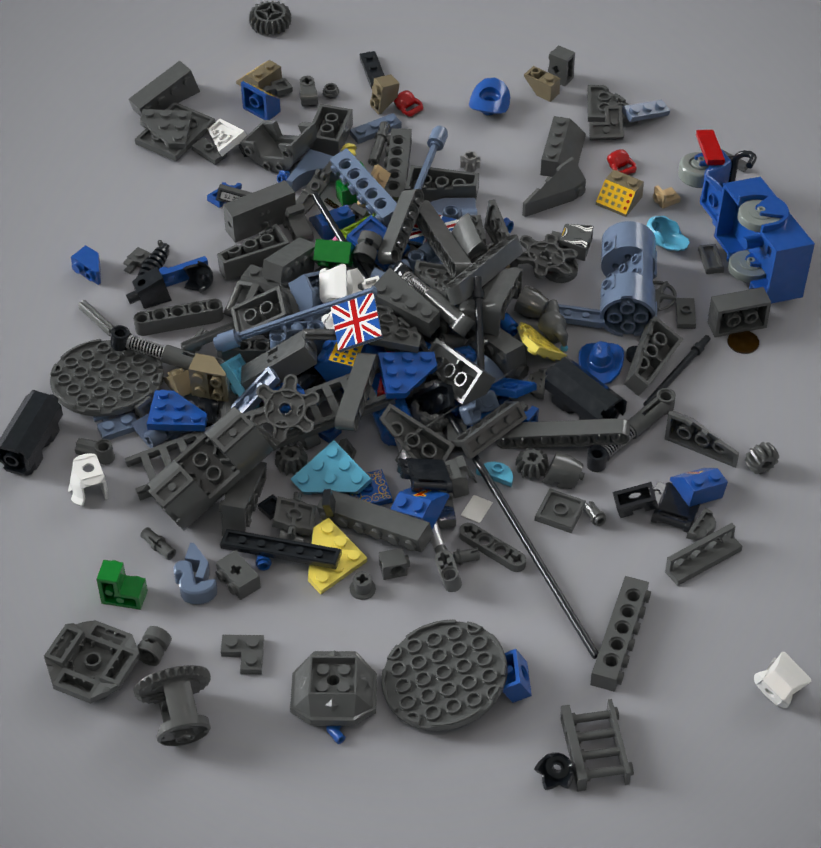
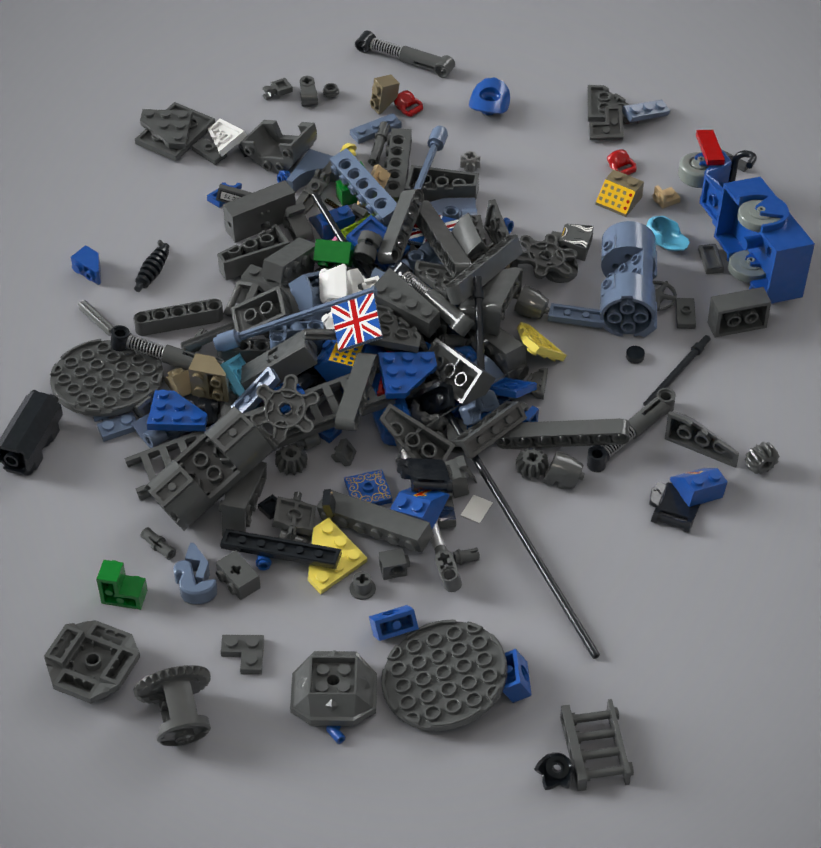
(80, 479): white piece -> none
(101, 448): dark grey piece -> none
(135, 259): dark grey plate -> none
(149, 289): black torso -> none
(153, 645): dark grey wheel -> none
(170, 87): dark grey wedge -> none
(176, 274): blue plate -> none
(196, 279): black piece -> none
(259, 101): blue slope -> none
(262, 75): dark tan slope -> none
(270, 17): dark grey gear -> none
(332, 128): dark grey brick -> none
(333, 471): medium azure plate -> none
(371, 66): black plate -> none
(393, 622): none -> blue brick
(440, 65): none -> piece
(495, 544): dark grey beam -> none
(499, 473): medium azure plate -> none
(509, 325): blue brick -> none
(543, 83): dark tan slope -> none
(554, 325): dark grey piece -> none
(560, 189): dark grey wedge -> none
(560, 510): dark grey tile -> none
(562, 64): dark grey brick -> none
(563, 142): dark grey slope -> none
(582, 393): black brick -> none
(597, 516): dark grey pin -> none
(602, 360): blue hat -> none
(624, 620): dark grey brick -> none
(626, 505): black brick -> none
(652, 353): dark grey wedge -> none
(703, 526): dark grey plate -> none
(706, 554): dark grey fence -> none
(743, 342): dark brown piece -> none
(781, 680): white piece -> none

